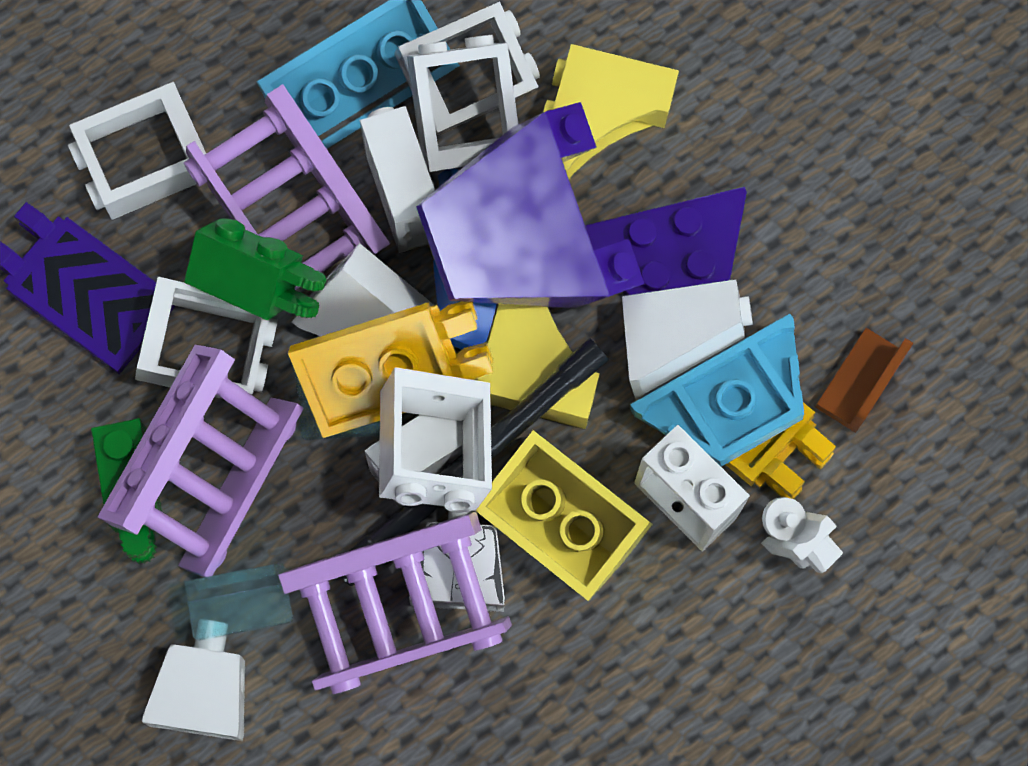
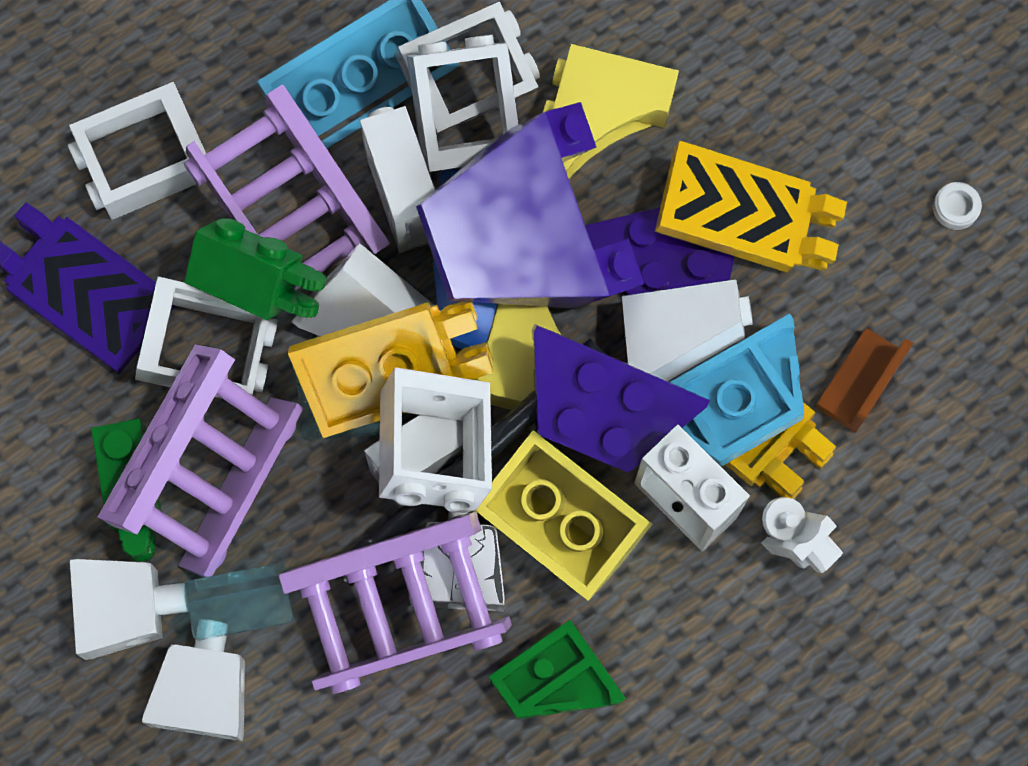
(119, 605): none -> white torso
(556, 677): none -> green wing
(604, 403): none -> dark purple wing
(746, 210): none -> yellow tile
(957, 205): none -> white tile

